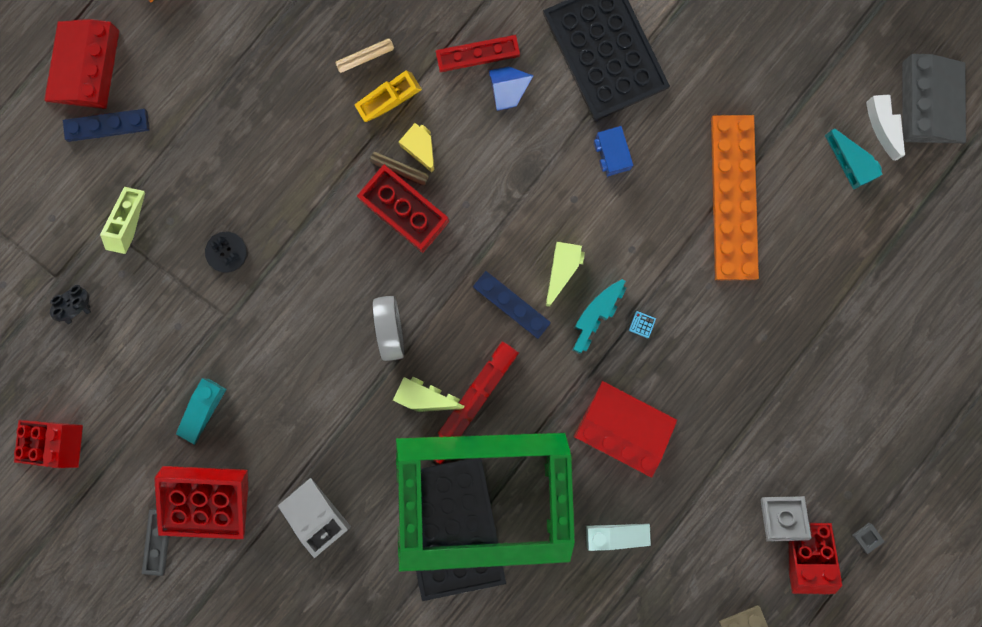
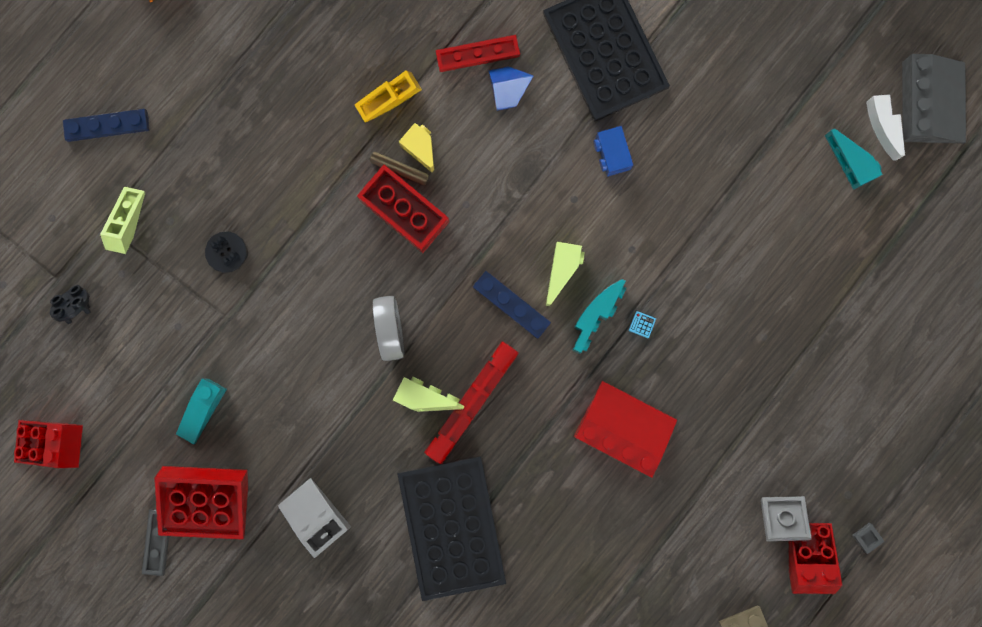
(82, 63): red slope -> none
(364, 55): tan axle -> none
(411, 451): green slope -> none
(617, 536): light aqua slope -> none
(734, 197): orange plate -> none

